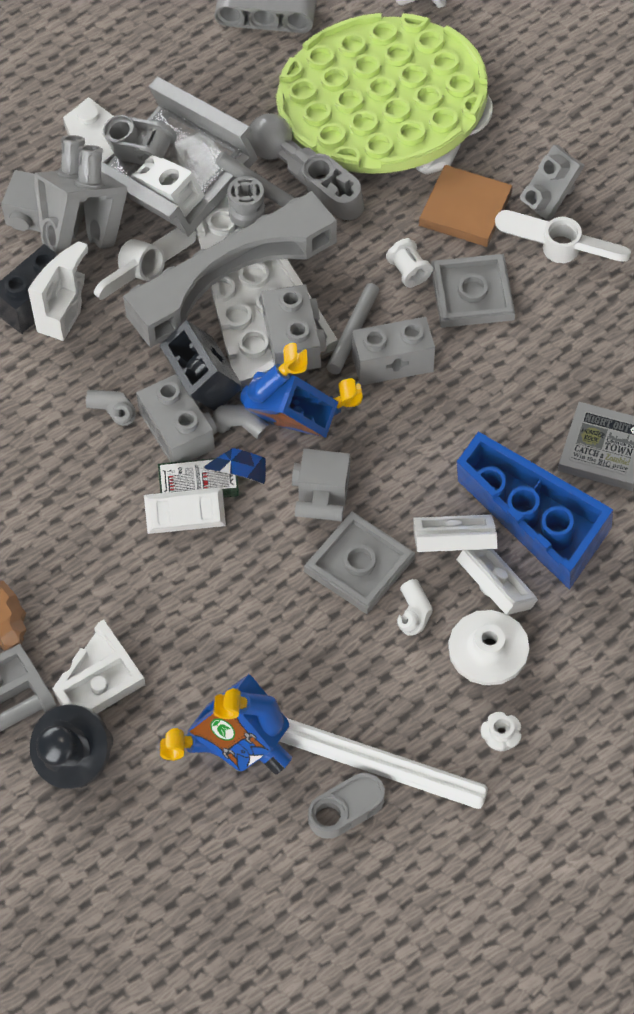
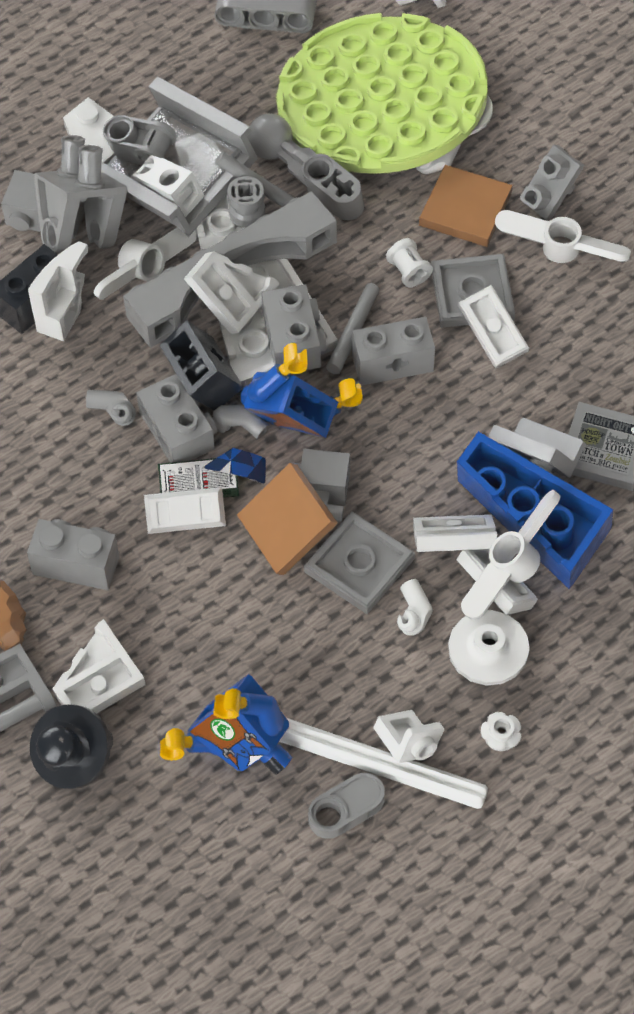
(73, 553): none -> light grey brick
(229, 289): none -> white wing
(287, 519): none -> medium nougat tile
(407, 736): none -> white bracket
(493, 326): none -> white plate
(500, 555): none -> white piece
(541, 446): none -> light grey bracket

